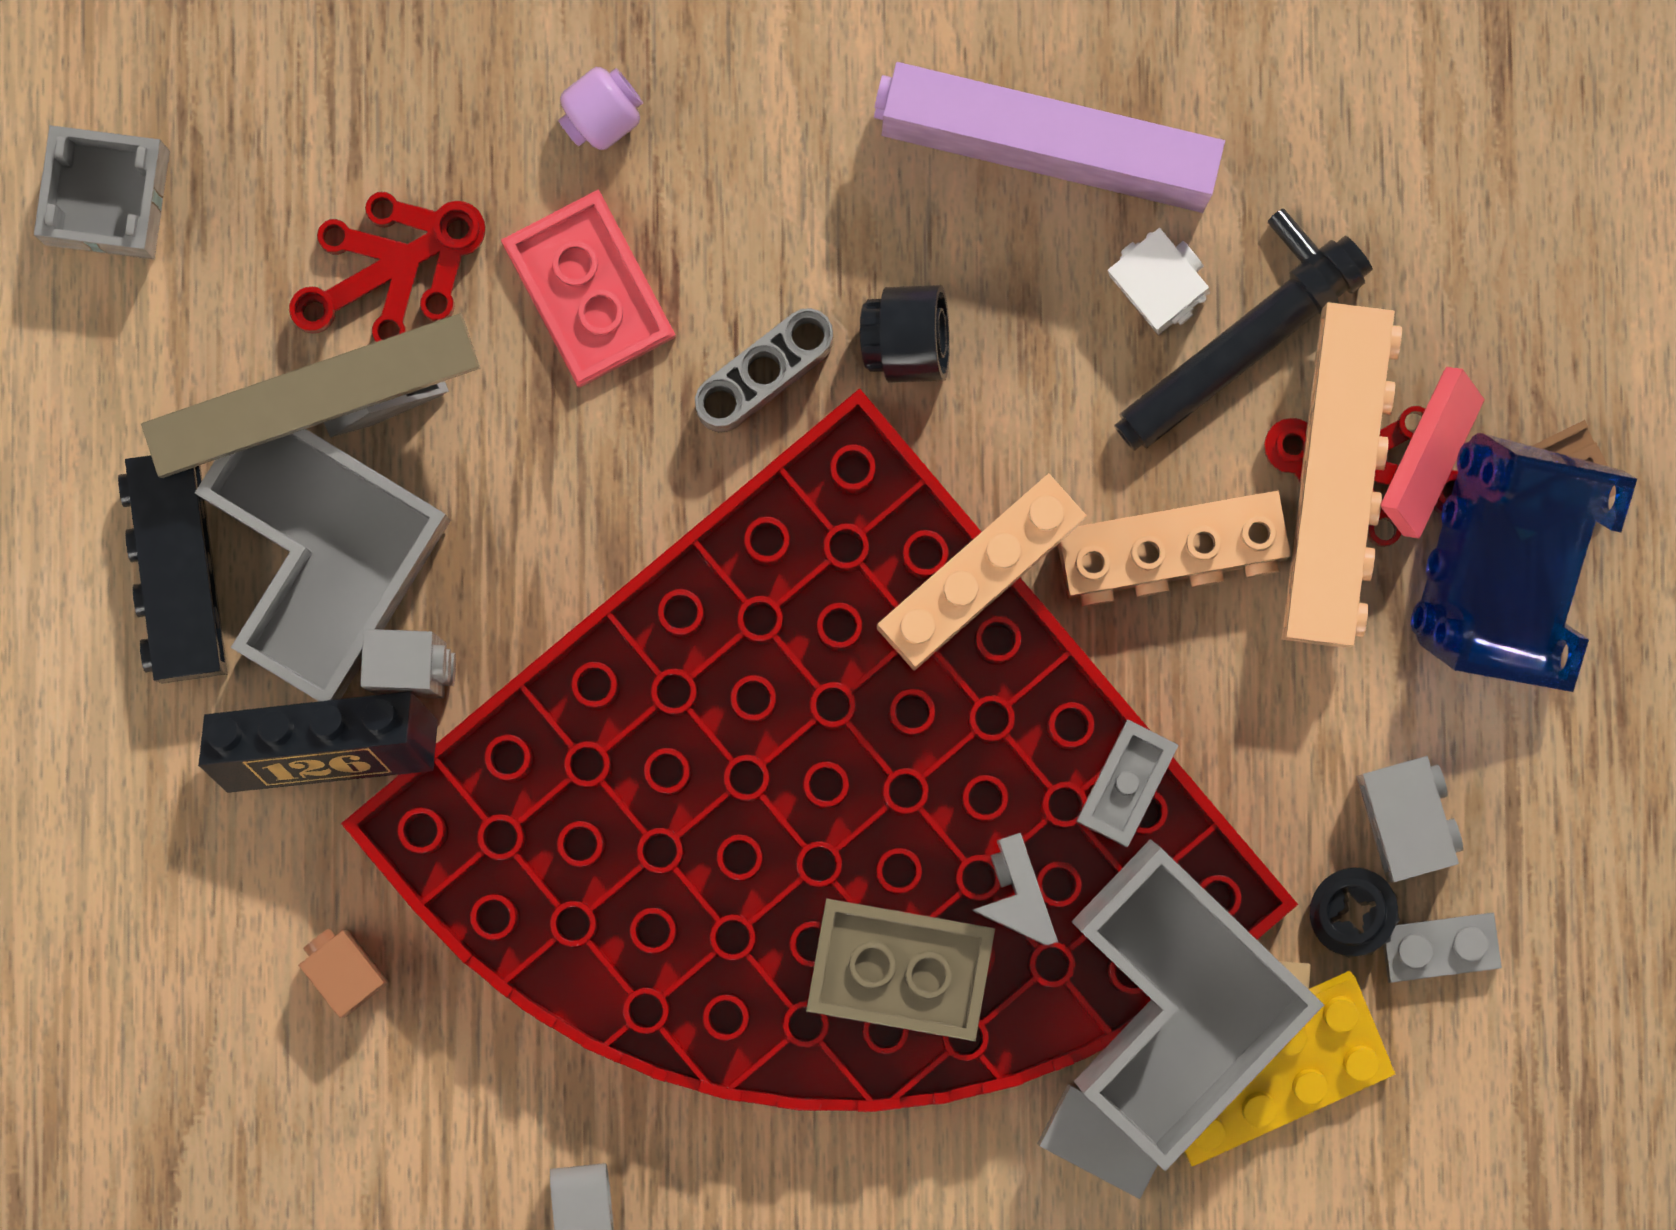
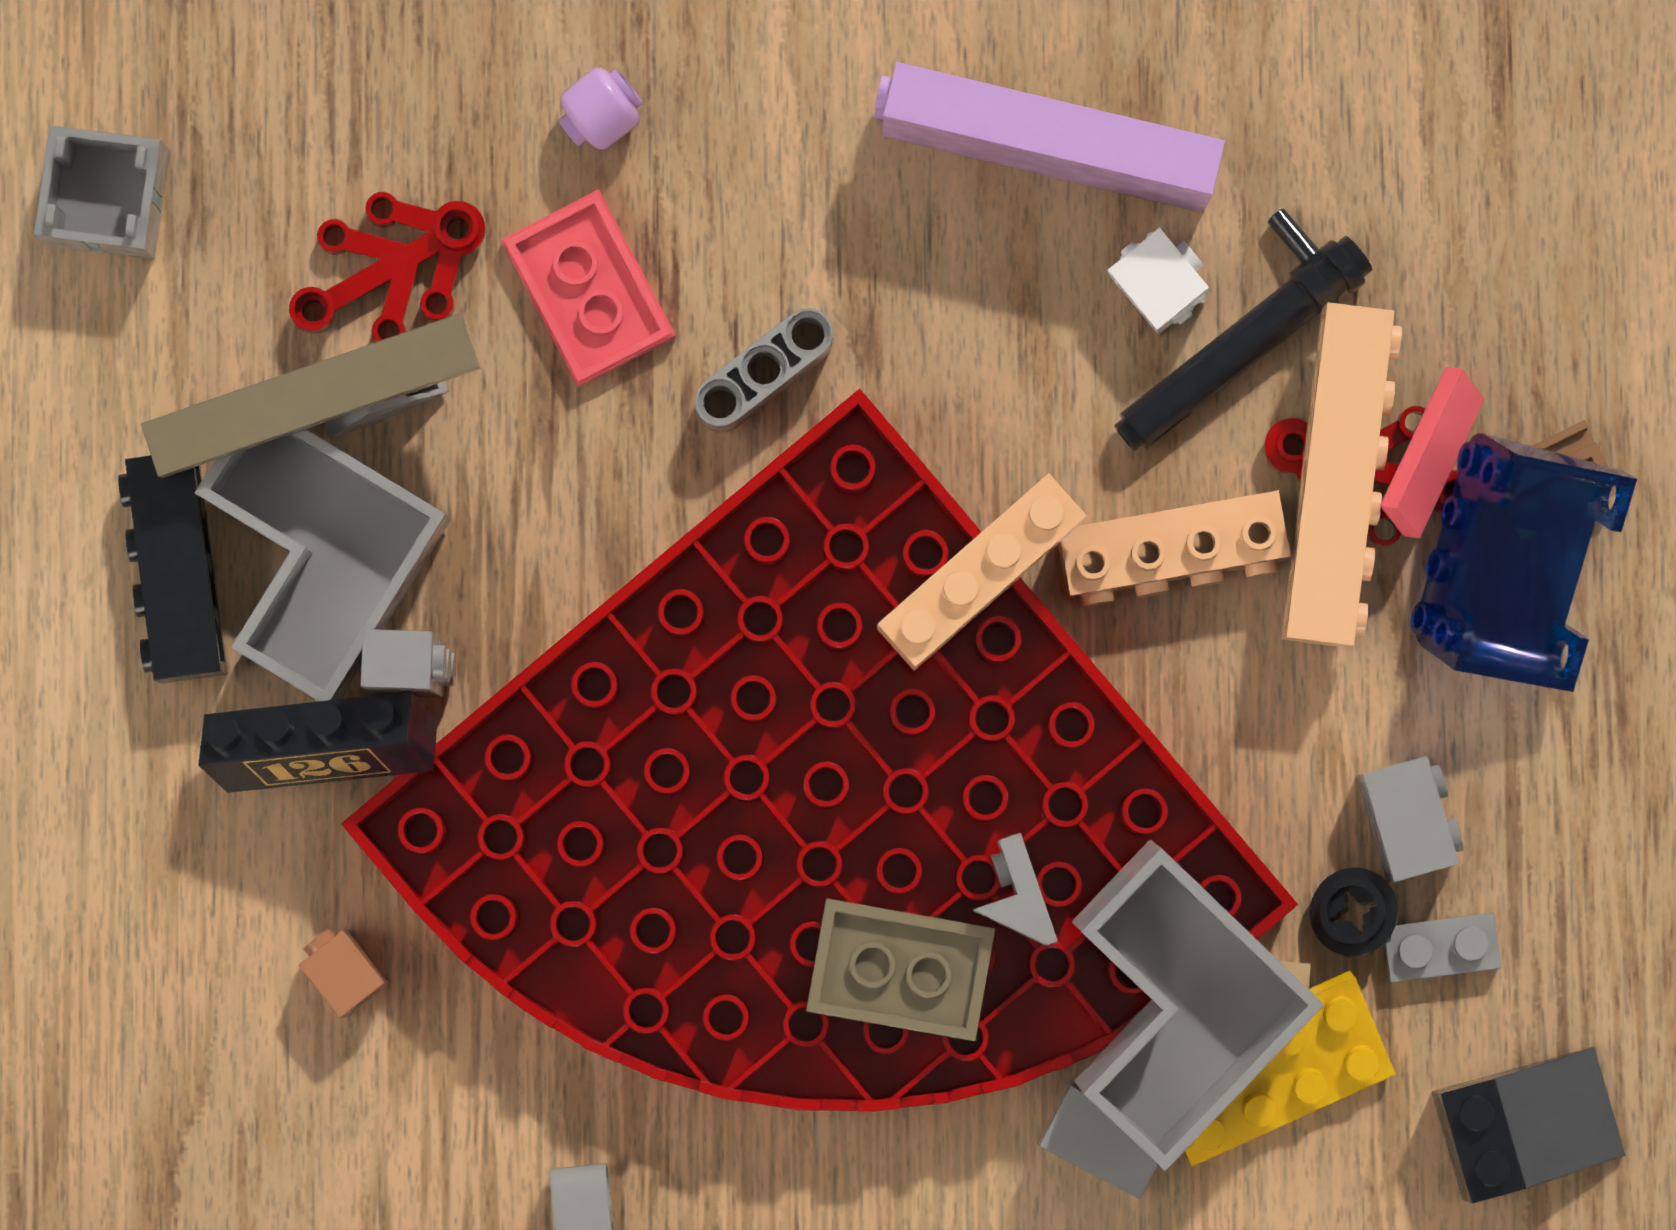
(907, 334): black piece -> none
(1127, 783): light grey plate -> none
(1528, 1125): none -> black slope

